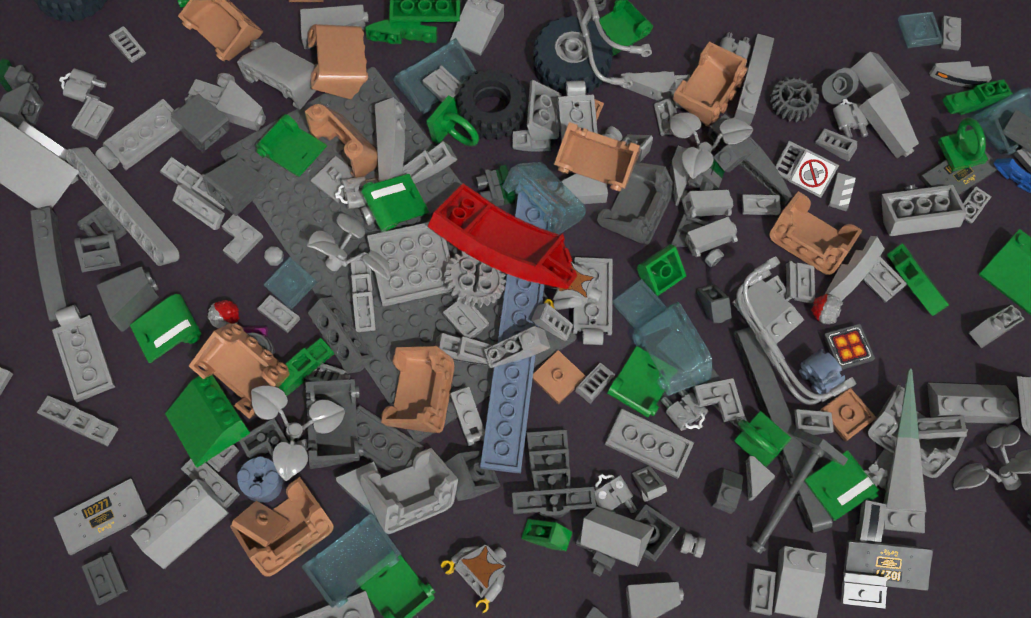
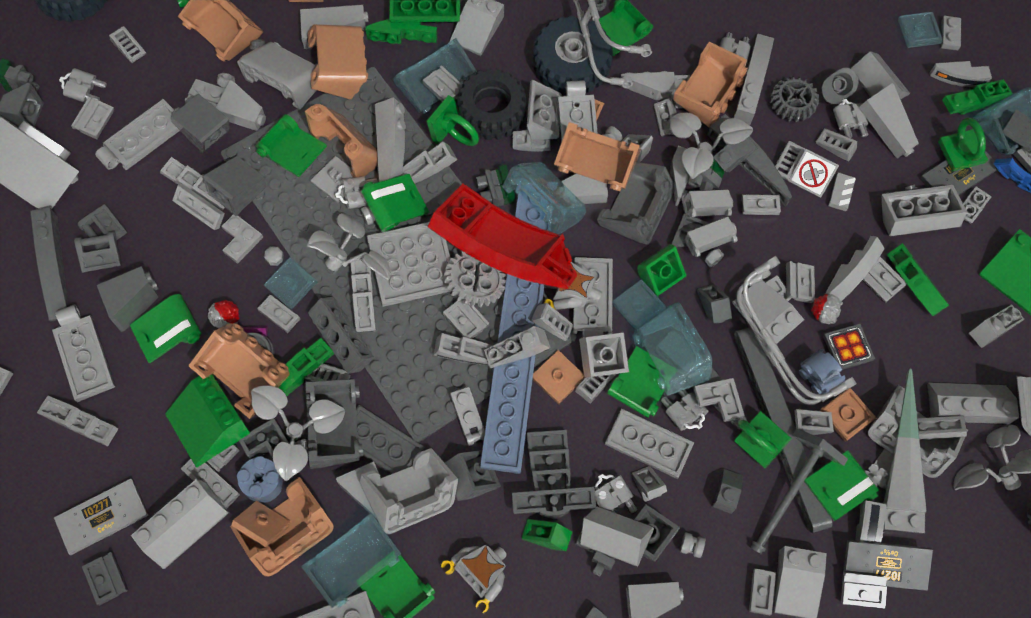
(122, 206): light grey beam -> none
(421, 389): nougat windscreen -> none
(604, 355): none -> light grey slope
(757, 477): light grey slope -> none
(811, 237): nougat windscreen -> none

